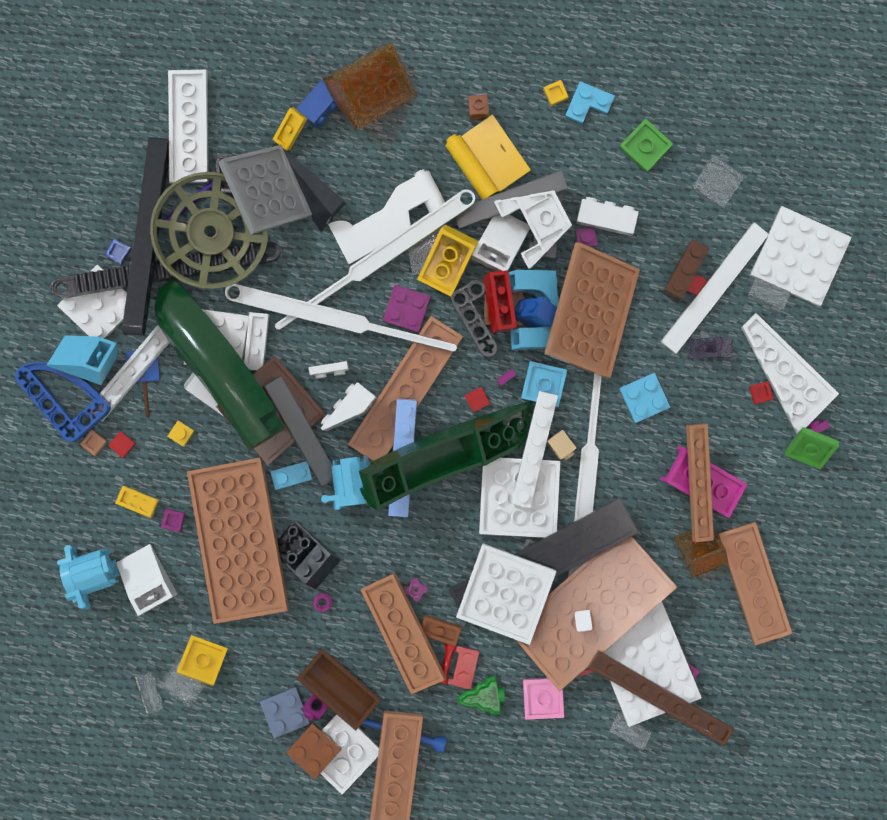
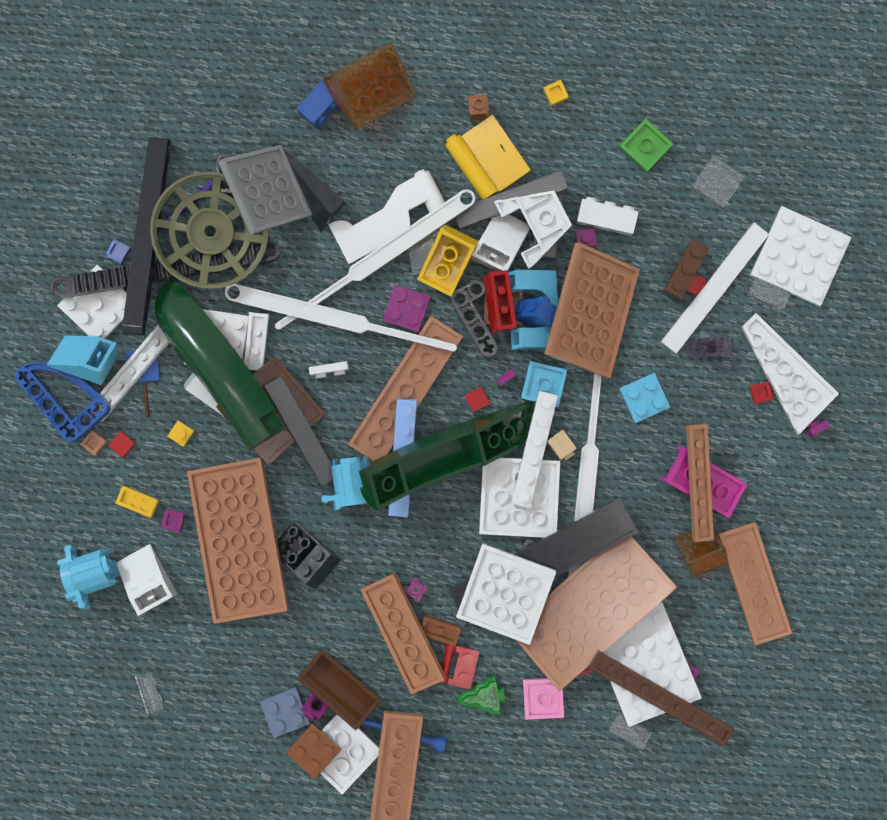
(181, 687): clear plate -> none
(188, 124): white plate -> none
(201, 660): yellow plate -> none
(289, 128): yellow plate -> none
(291, 475): medium azure plate -> none
(317, 606): magenta plate -> none
(351, 407): white slope -> none
(583, 620): white slope -> none
(586, 97): medium azure plate -> none
(811, 448): bright green plate -> none

